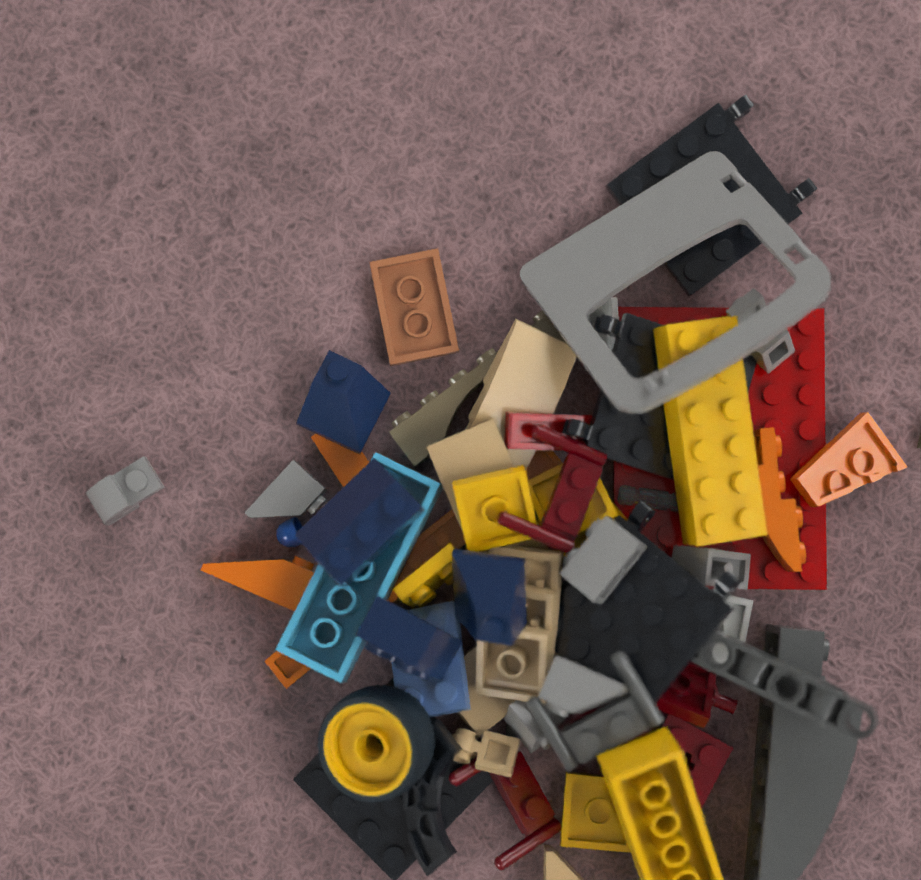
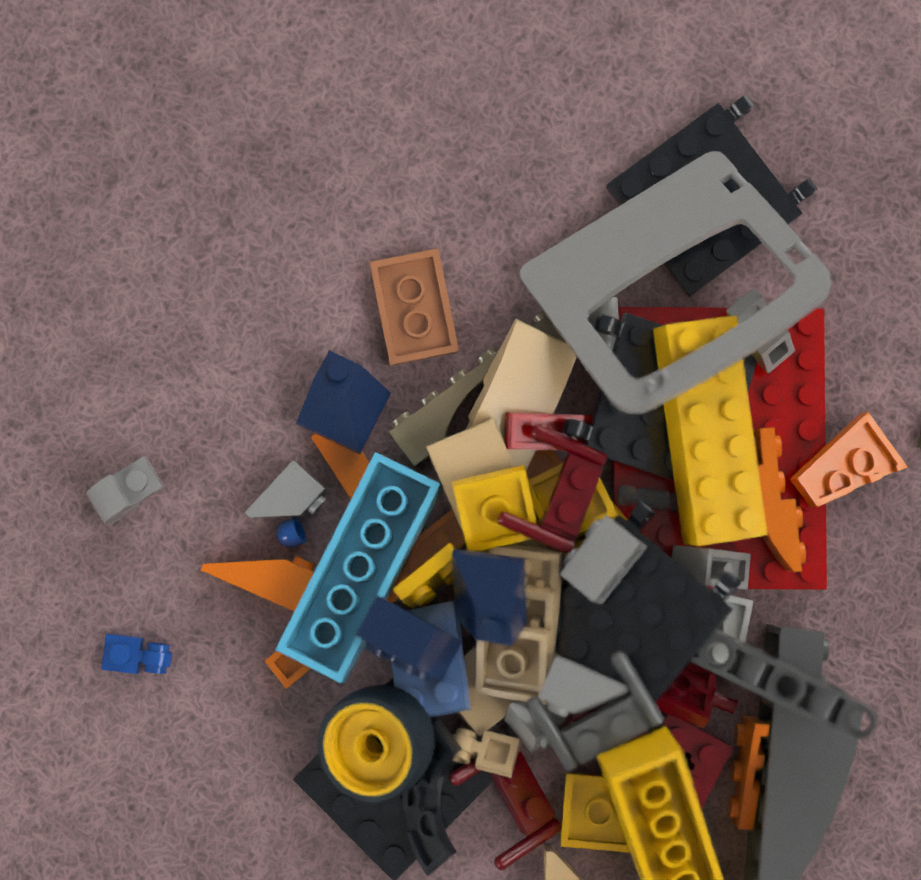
(126, 653): none -> blue plate
(359, 523): dark blue slope -> none
(750, 759): none -> orange wing

